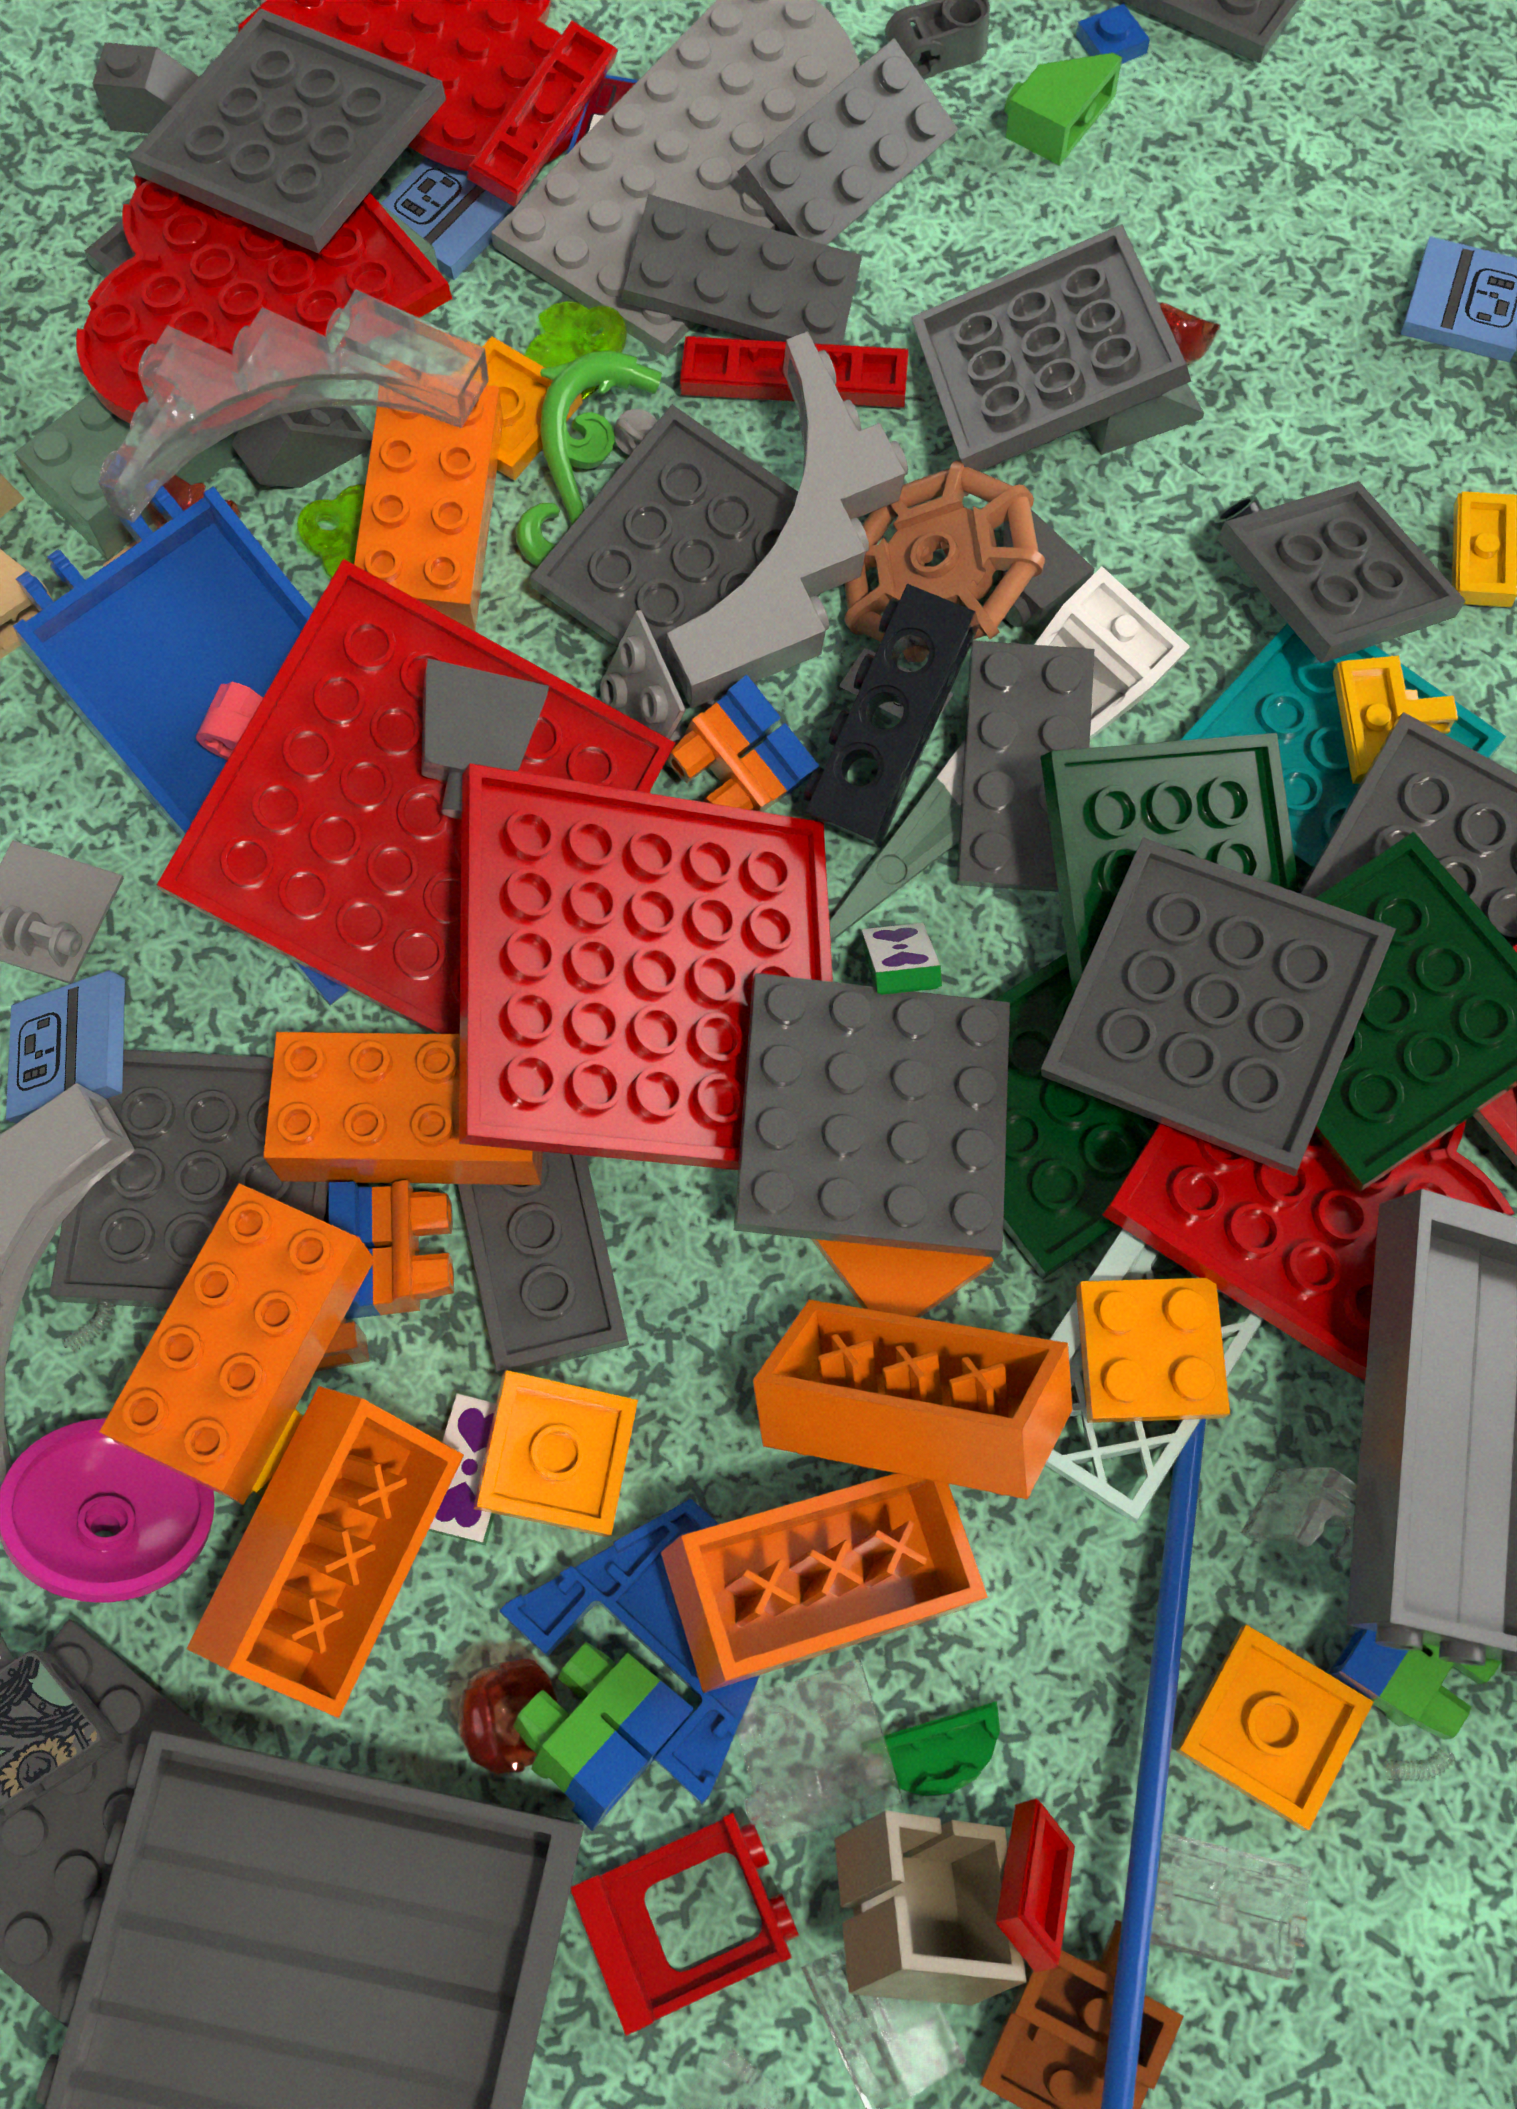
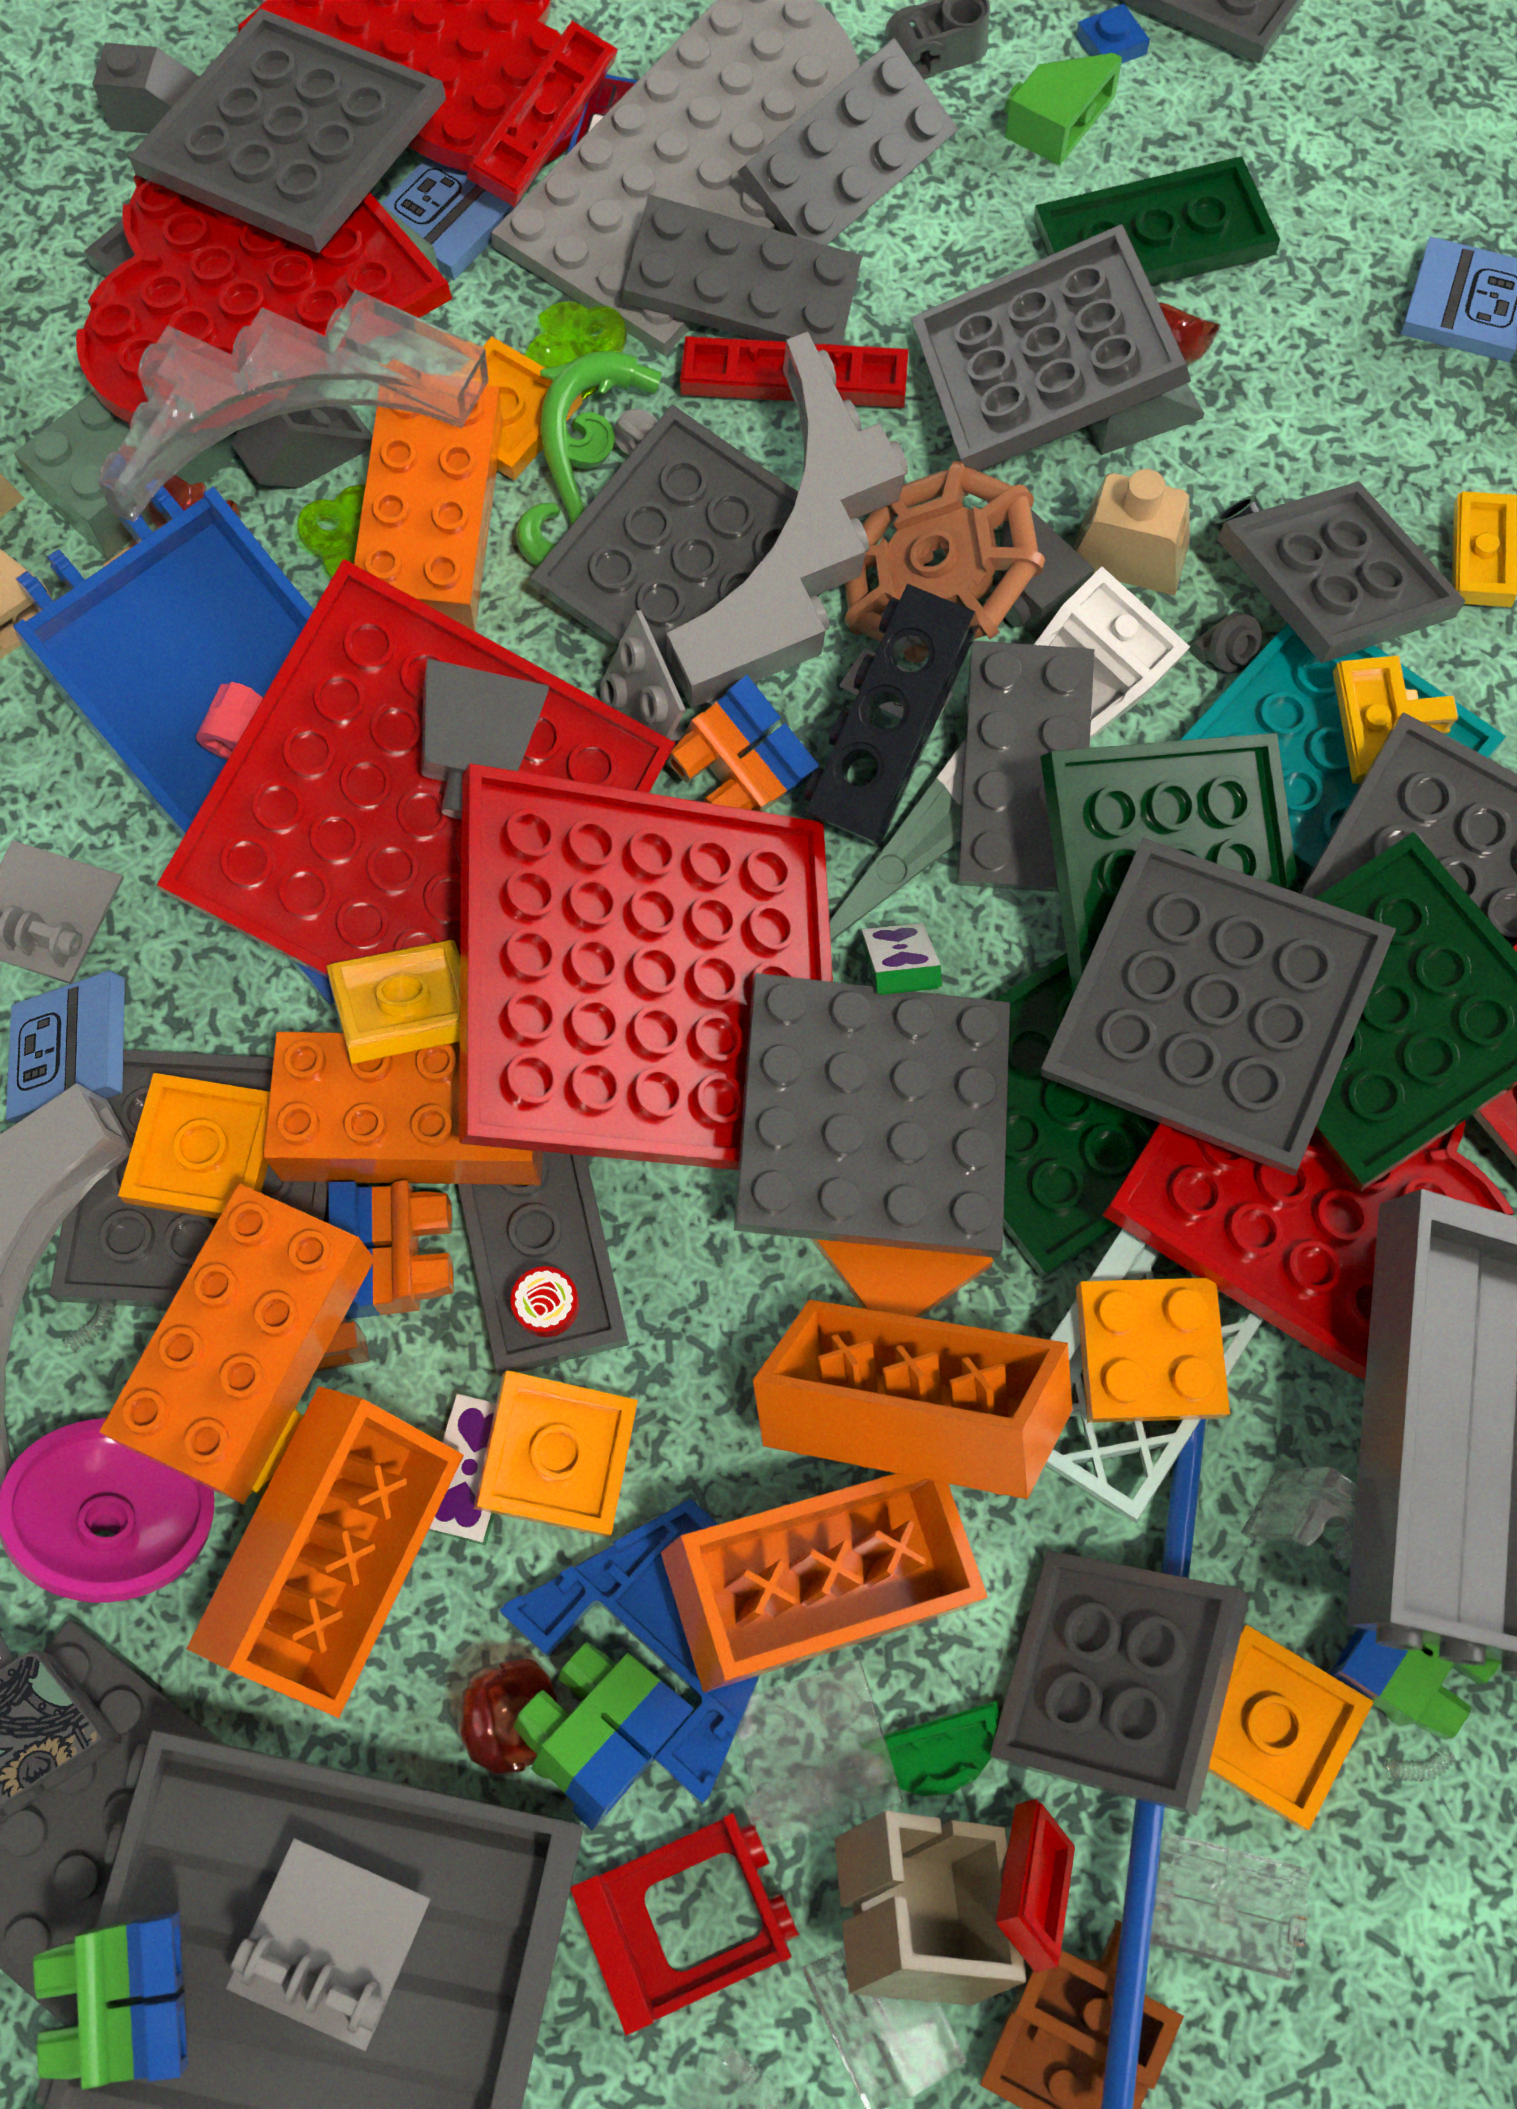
(113, 2037): none -> hips
(196, 1146): none -> light orange plate
(328, 1944): none -> light grey hinge
(398, 1000): none -> yellow tile
(545, 1301): none -> tile
(1121, 1679): none -> dark grey plate
(1137, 531): none -> tan torso
(1173, 220): none -> dark green plate
(1230, 643): none -> dark grey plate

